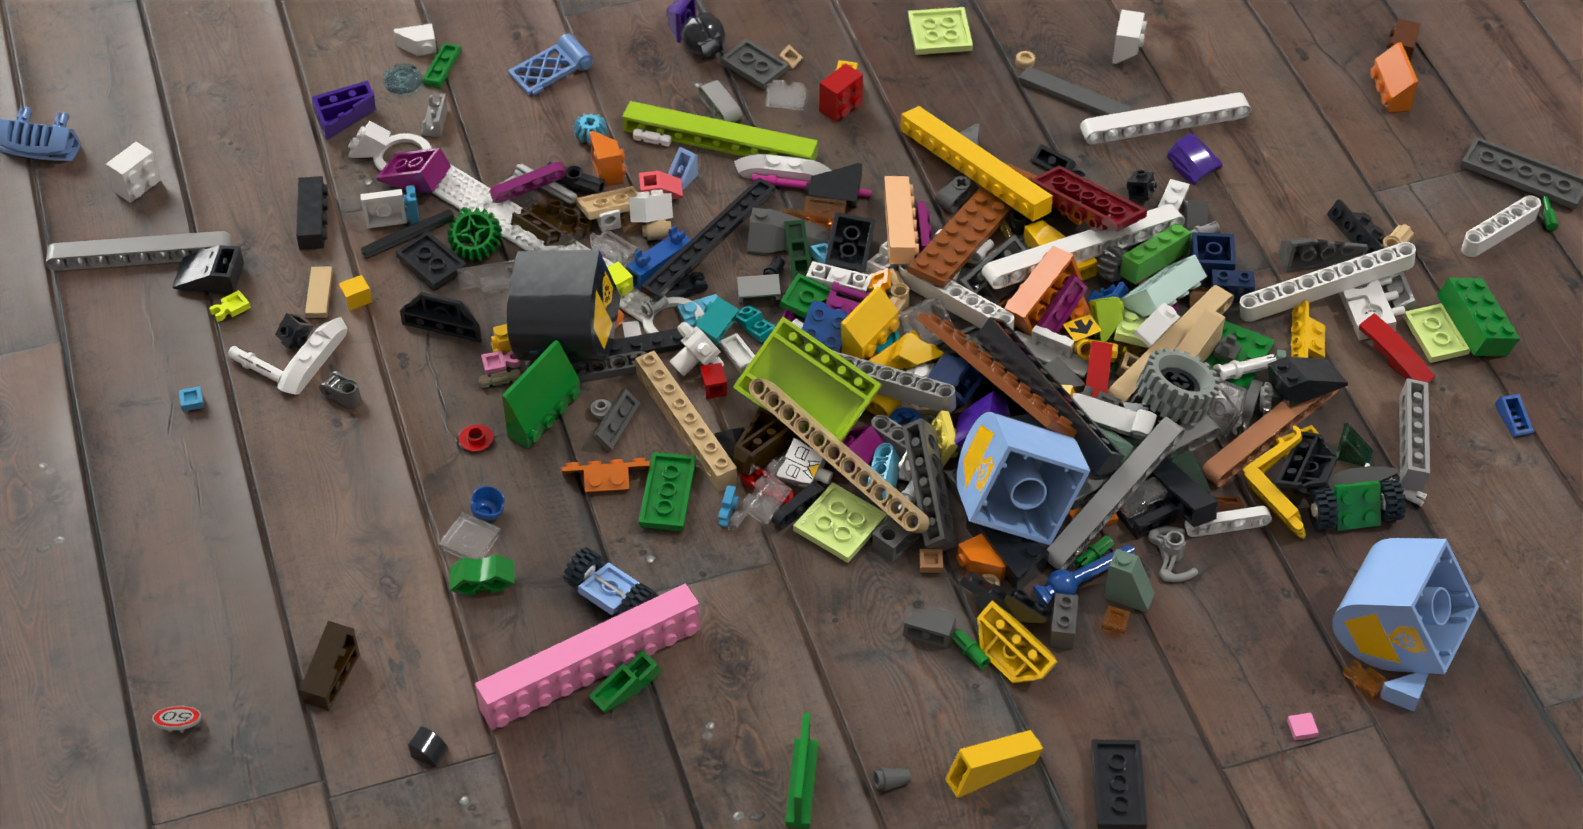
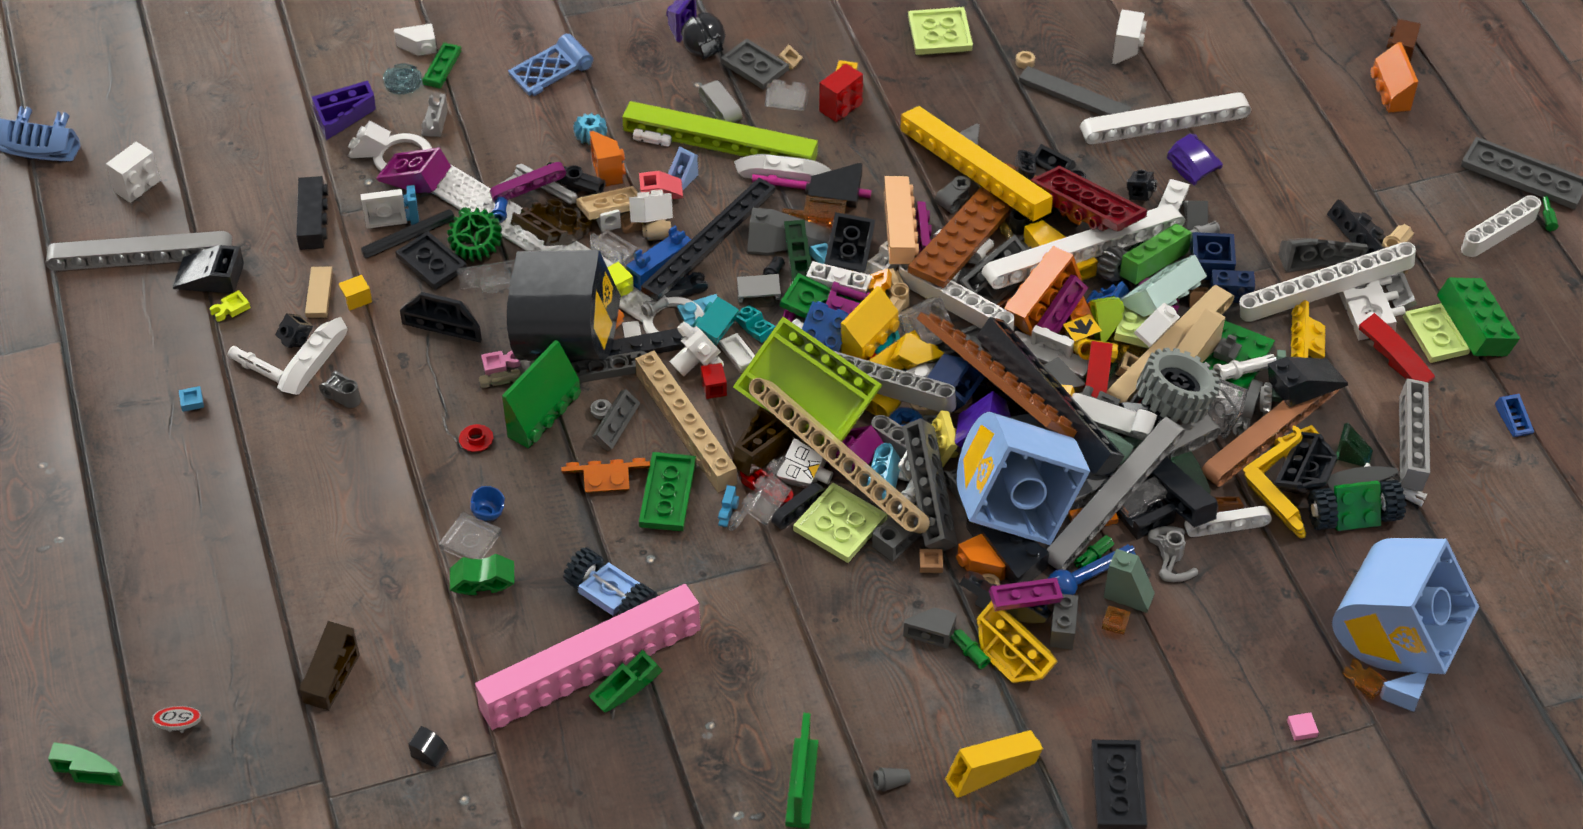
(83, 765): none -> slope
(500, 209): none -> blue pin
(500, 340): yellow brick -> none
(729, 439): black panel -> none
(1025, 164): none -> black beam
(1025, 594): none -> magenta plate

